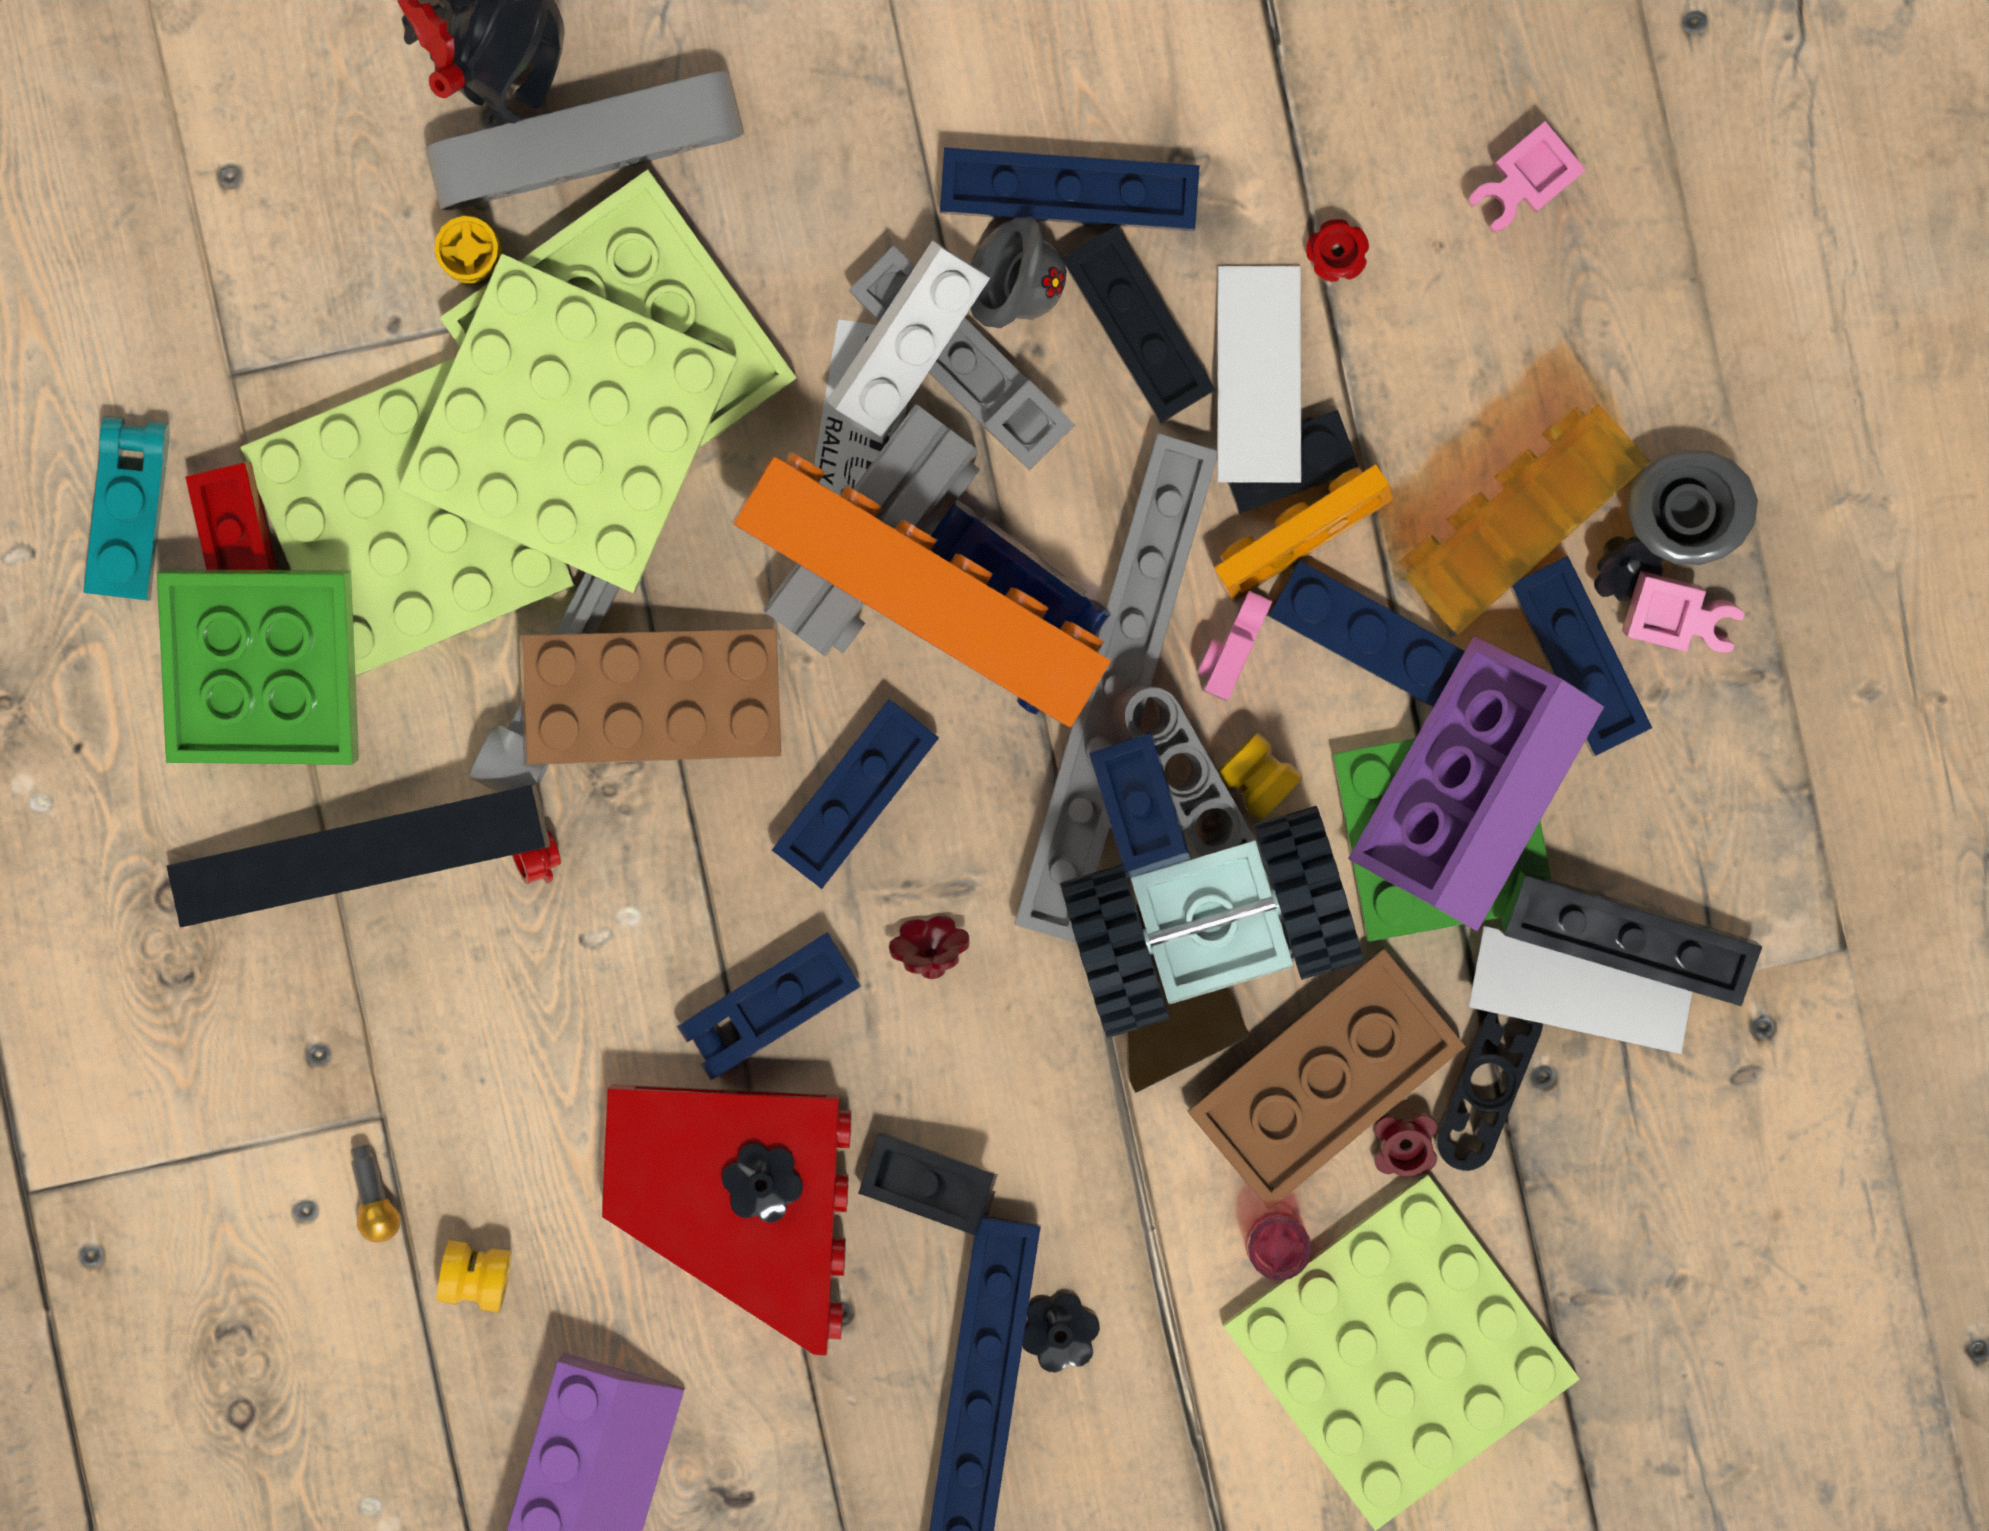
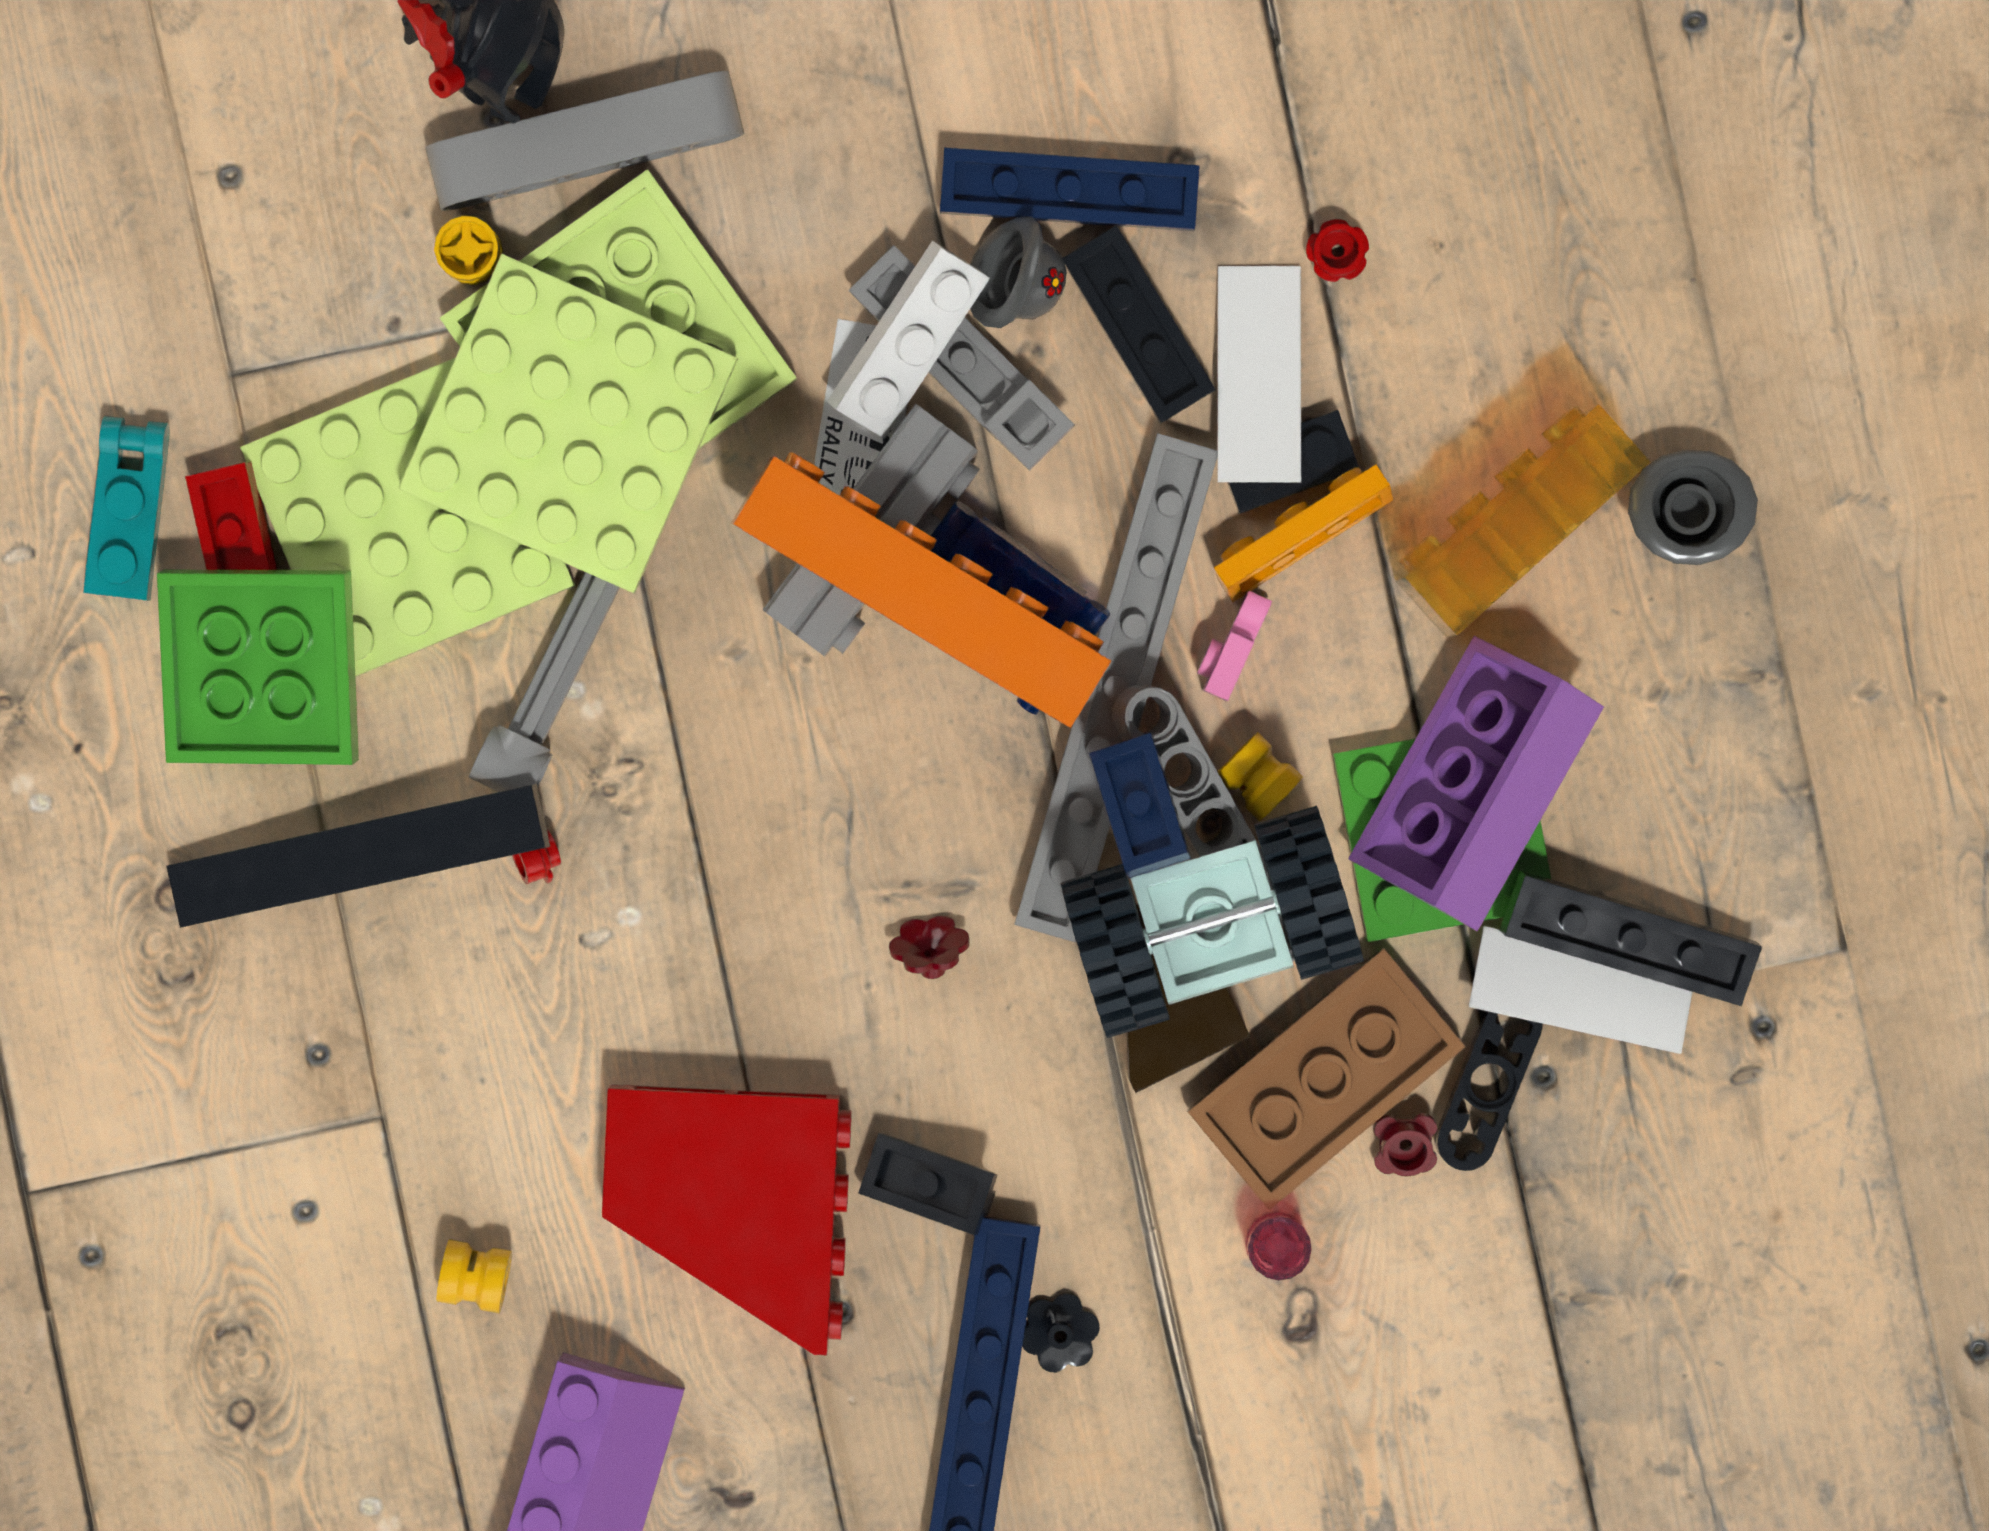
(377, 1217): piece -> none
(650, 696): medium nougat plate -> none
(771, 1004): dark blue plate -> none
(771, 1166): black plant -> none
(855, 793): dark blue plate -> none
(1366, 633): dark blue plate -> none
(1401, 1351): yellowish green plate -> none
(1532, 172): bright pink plate -> none
(1580, 651): dark blue plate -> none
(1622, 566): black plant -> none
(1672, 611): bright pink plate -> none

